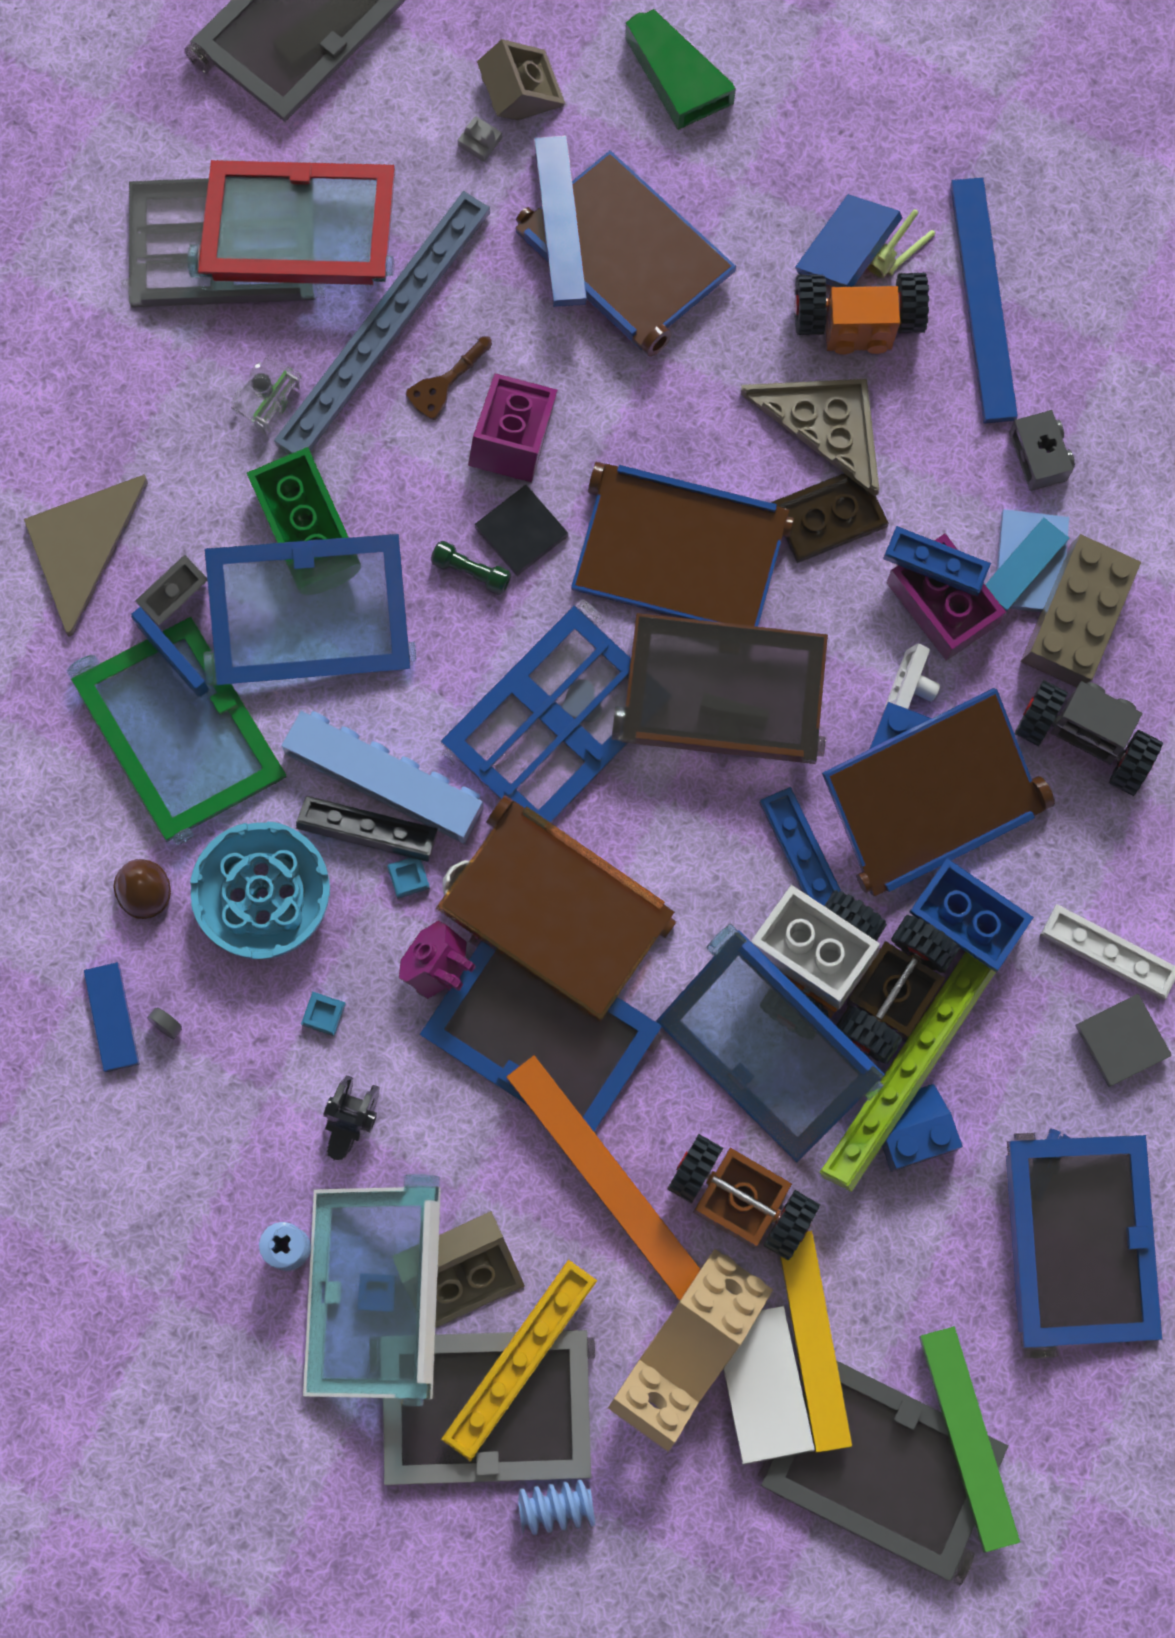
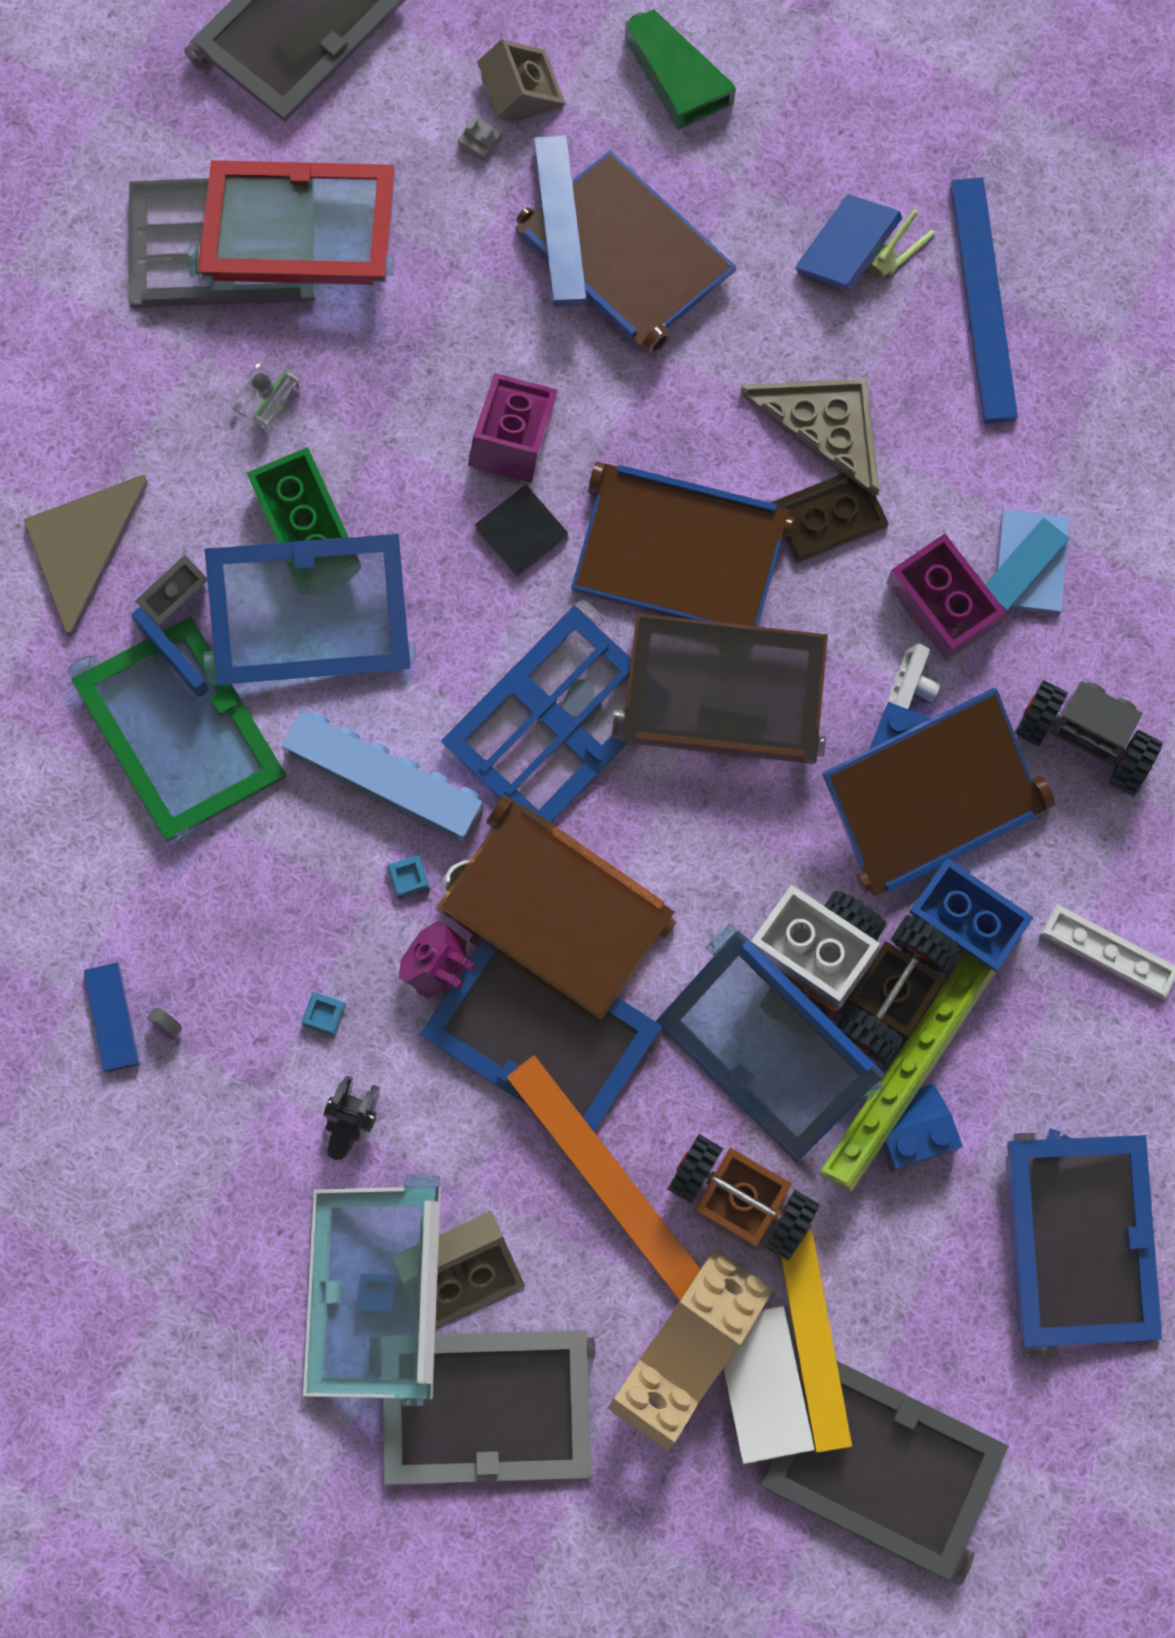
(142, 888): reddish brown hat -> none
(230, 864): medium azure brick -> none
(272, 1250): light blue piece -> none
(367, 828): black tile -> none
(383, 325): sand blue plate -> none
(443, 382): reddish brown piece -> none
(446, 556): dark green piece -> none
(519, 1360): yellow tile -> none
(556, 1507): light blue piece -> none
(799, 845): blue tile -> none
(861, 315): brick -> none
(937, 561): blue tile -> none
(969, 1439): bright green tile -> none
(1038, 466): dark grey brick -> none
(1081, 611): dark tan brick -> none
(1123, 1040): dark grey tile -> none

